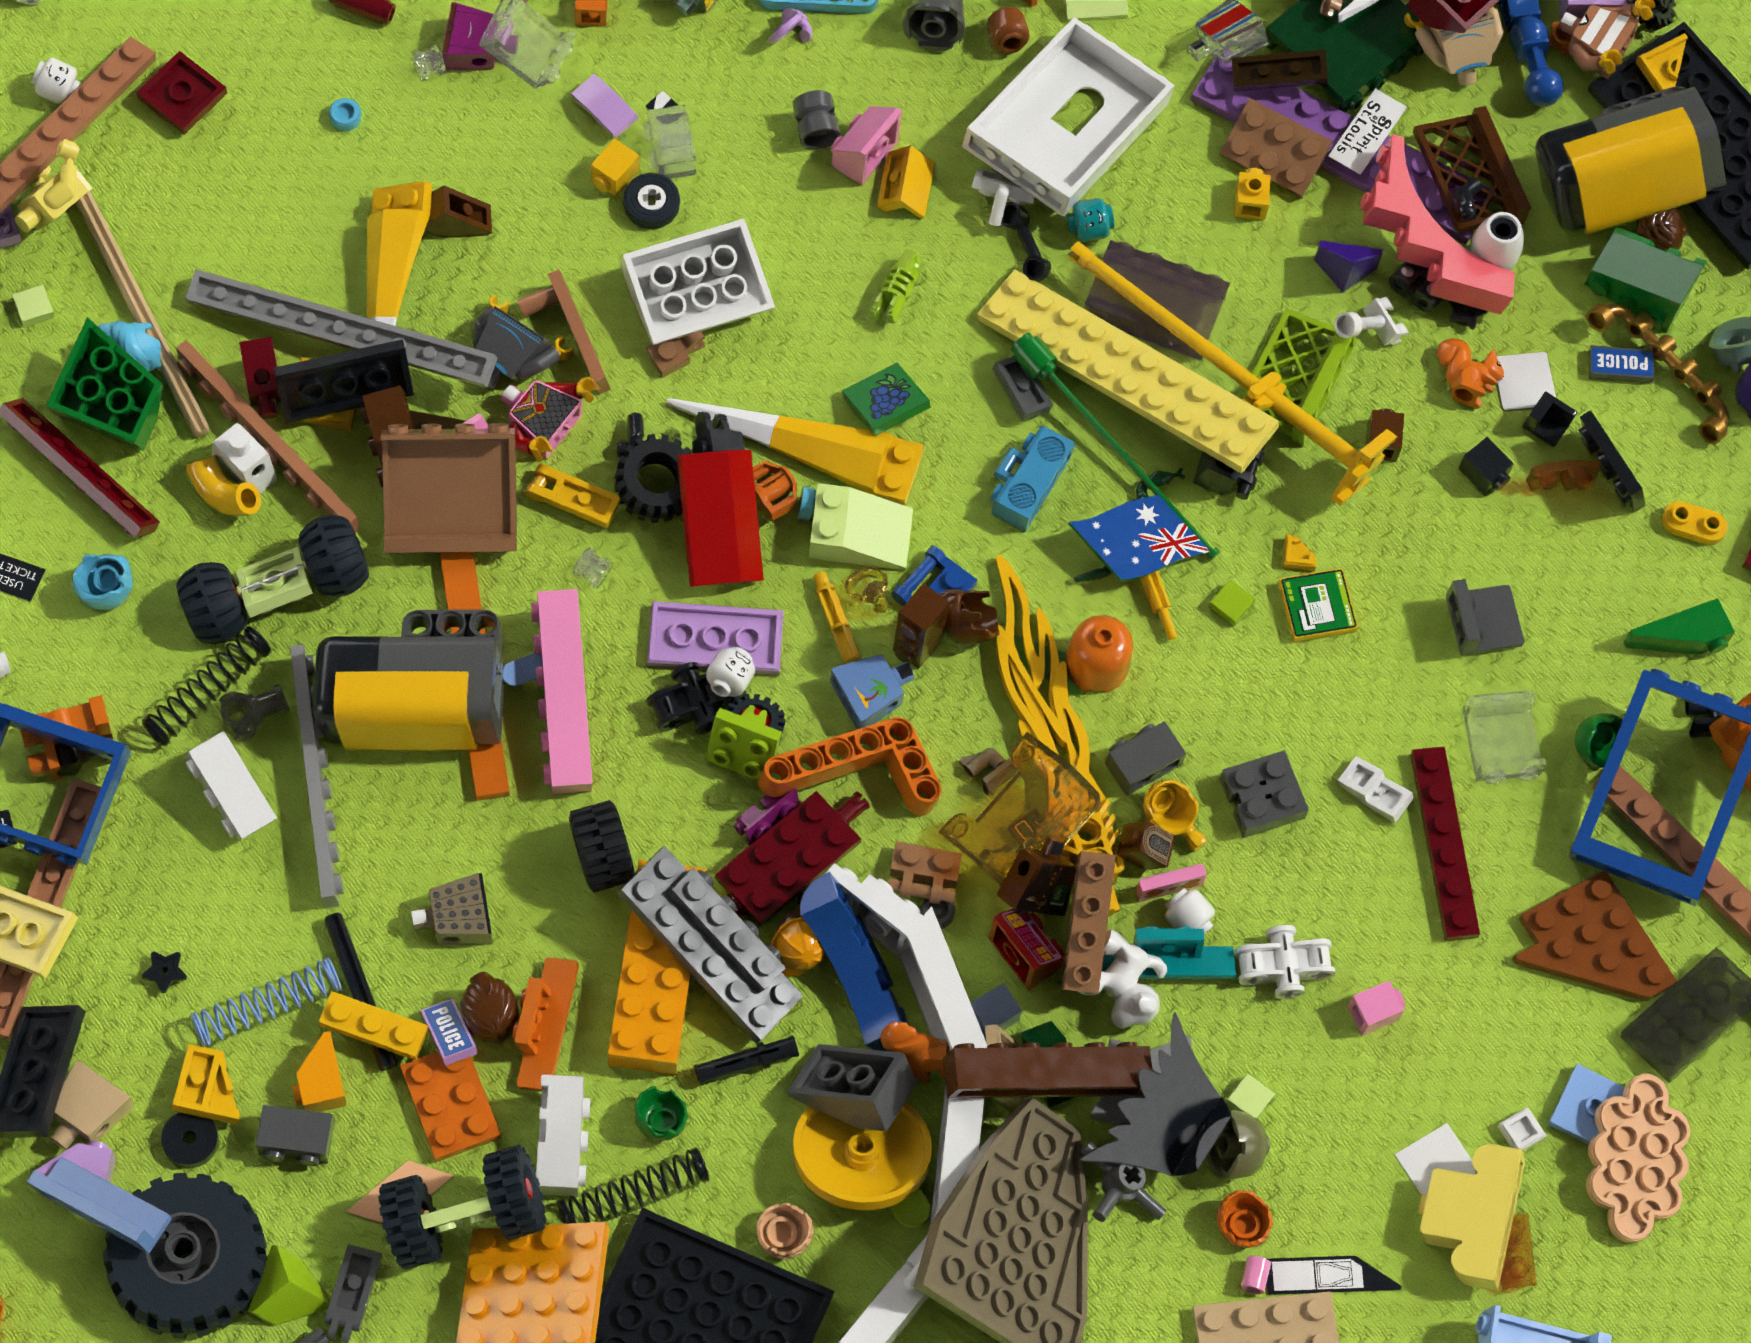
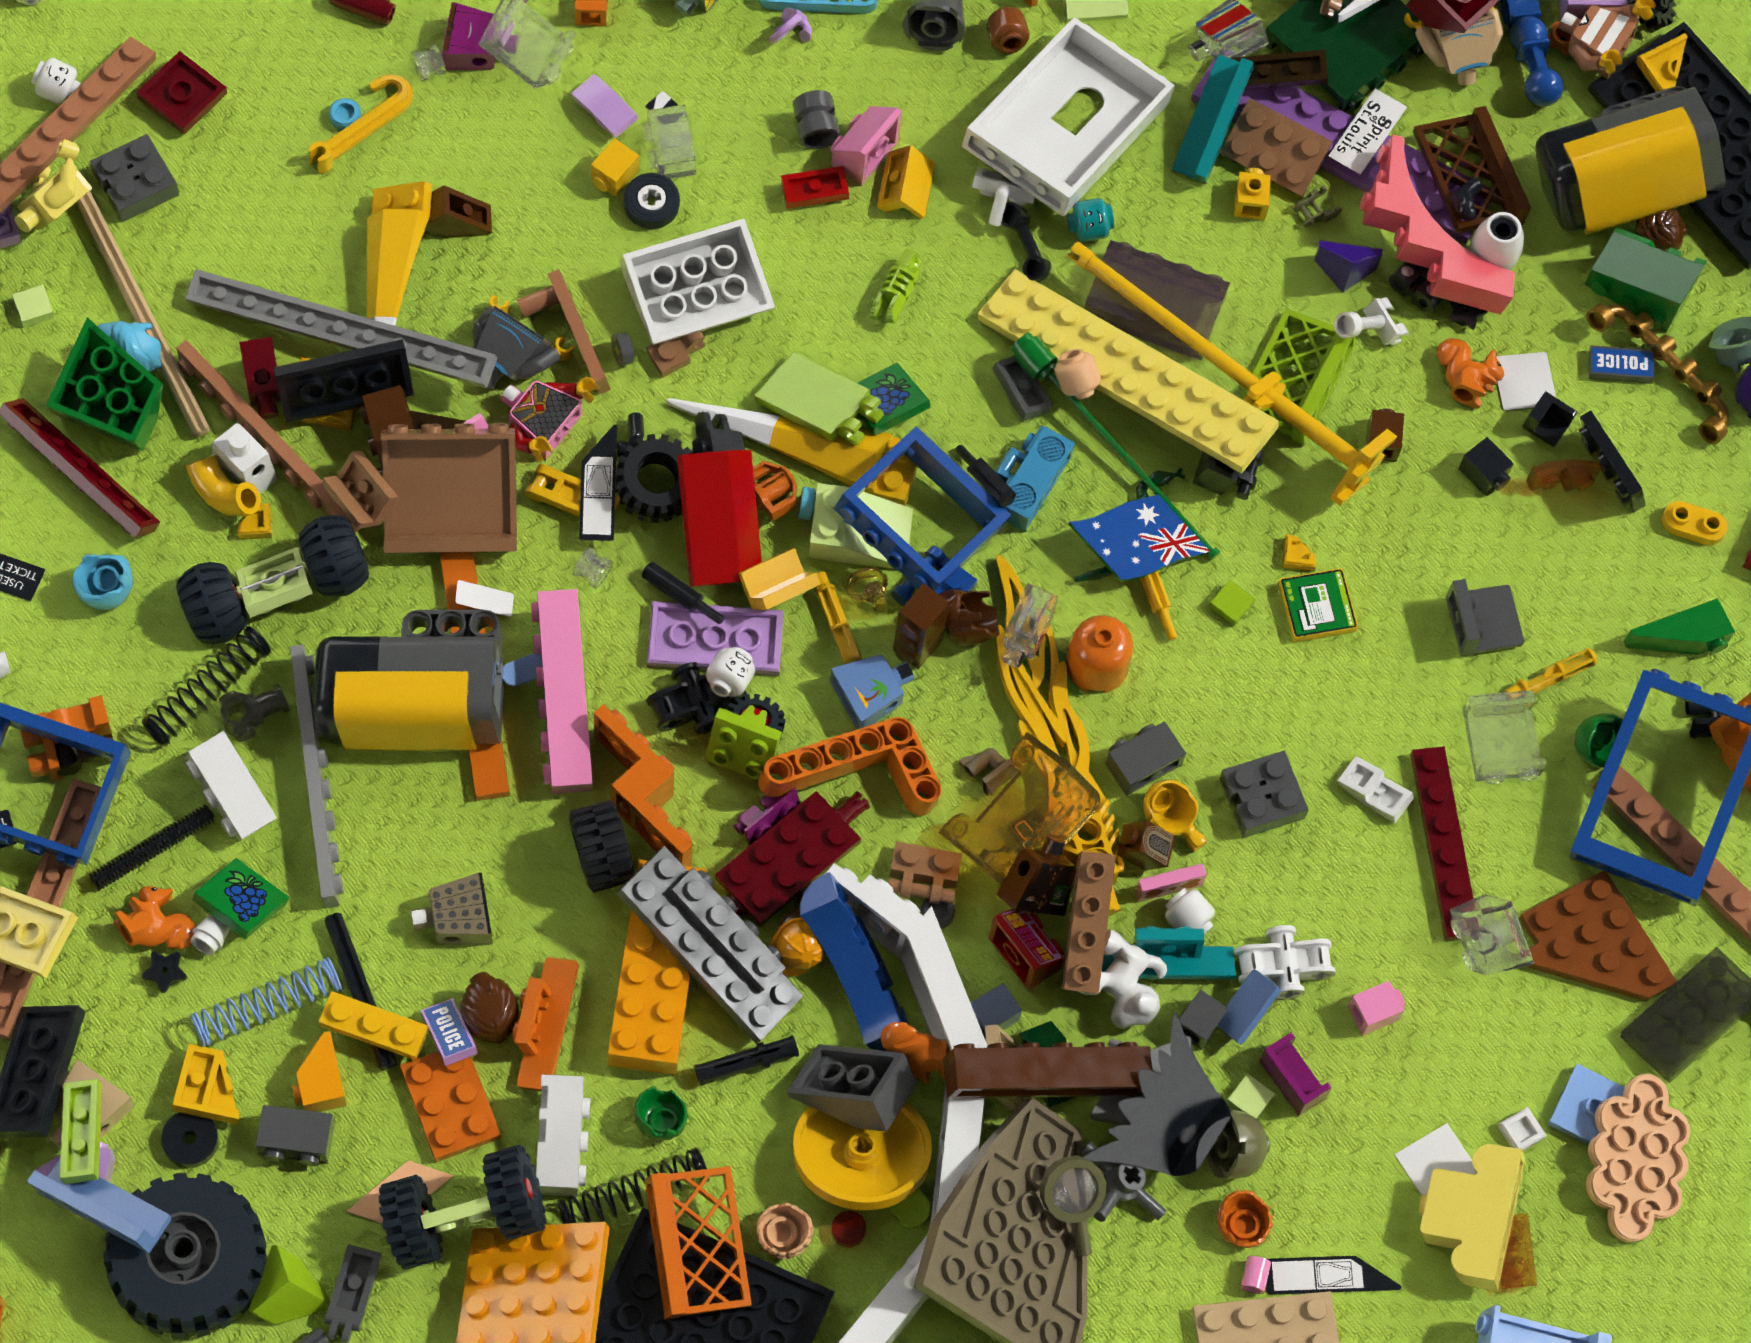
(81, 1131): none -> lime plate
(134, 177): none -> dark grey piece
(148, 924): none -> orange animal
(150, 847): none -> black axle
(209, 935): none -> white cone
(240, 898): none -> green tile
(256, 525): none -> yellow tile
(361, 491): none -> medium nougat bracket
(362, 128): none -> yellow piece
(484, 598): none -> white sticker
(598, 490): none -> sticker
(622, 349): none -> dark grey tile
(643, 786): none -> orange bracket
(667, 1243): none -> orange fence
(679, 591): none -> black axle
(776, 580): none -> yellow panel
(814, 187): none -> red plate
(819, 399): none -> lime tile
(848, 1229): none -> clear red tile
(952, 481): none -> blue window
(987, 477): none -> black axle
(1028, 624): none -> clear torso
(1073, 1193): none -> olive piece
(1077, 373): none -> light nougat head
(1202, 1018): none -> dark grey panel
(1212, 117): none -> teal panel
(1248, 1006): none -> medium blue slope
(1293, 1075): none -> magenta panel
(1321, 215): none -> olive piece
(1490, 935): none -> clear slope
(1557, 672): none -> yellow piece

